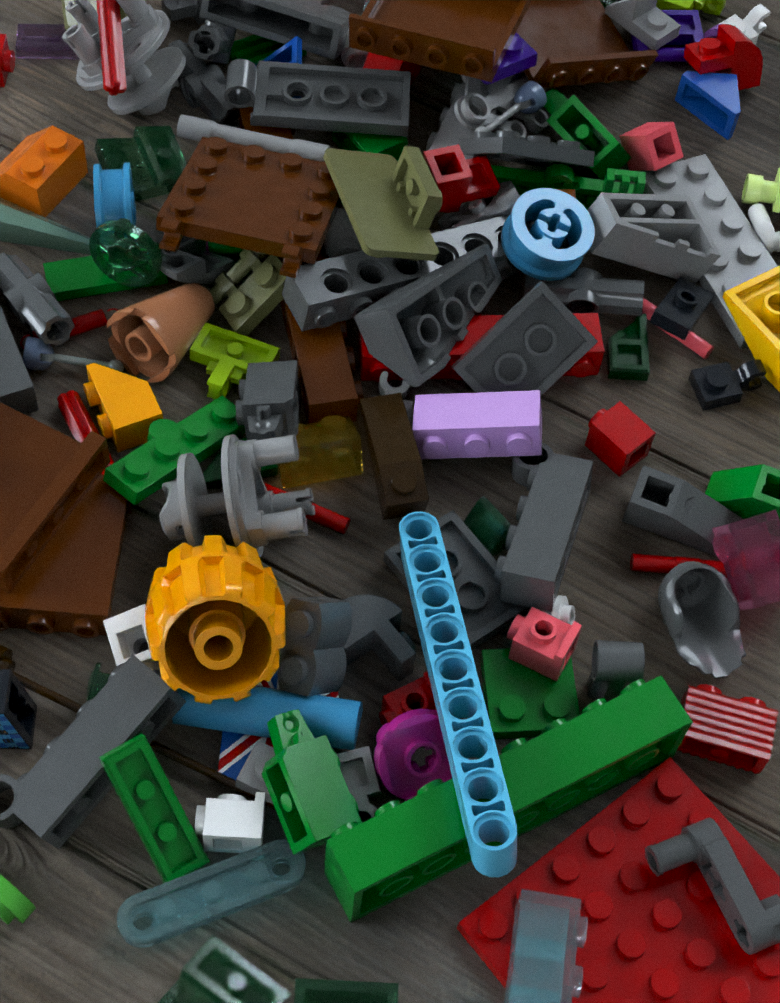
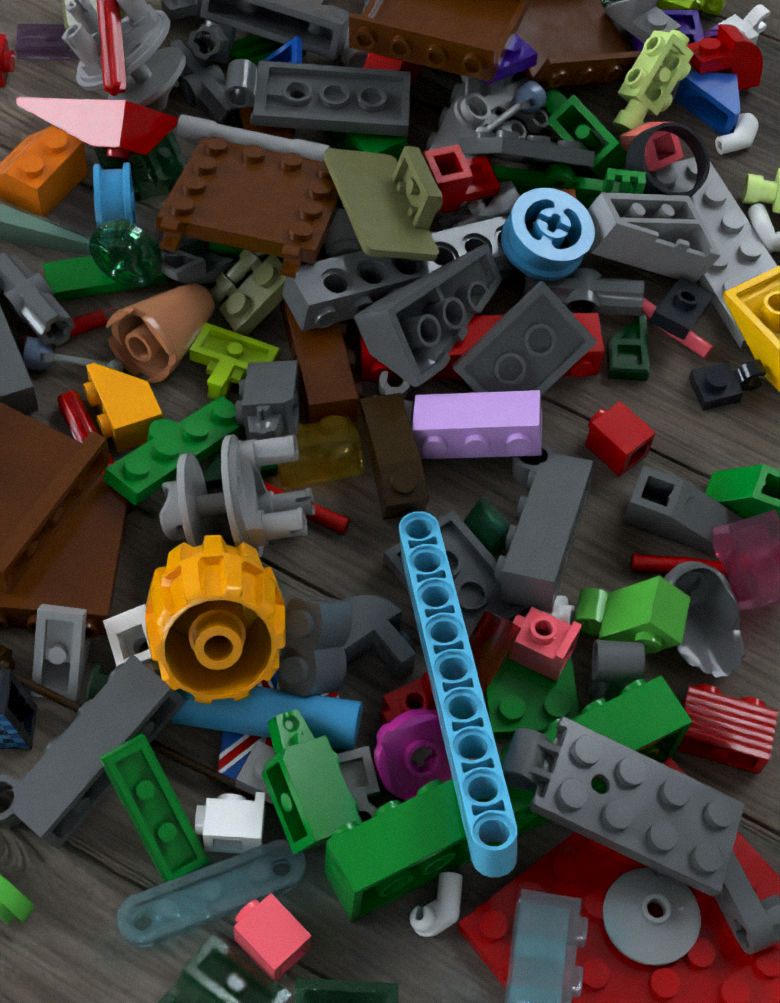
(60, 649): none -> light grey slope
(105, 124): none -> wedge
(271, 936): none -> coral brick
(442, 911): none -> white arm
(490, 645): none -> clear red tile
(636, 156): none -> black tyre
(637, 932): none -> light grey dish
(641, 612): none -> bright green hinge
(646, 807): none -> dark grey hinge
(653, 77): none -> yellowish green brick
(741, 138): none -> white arm

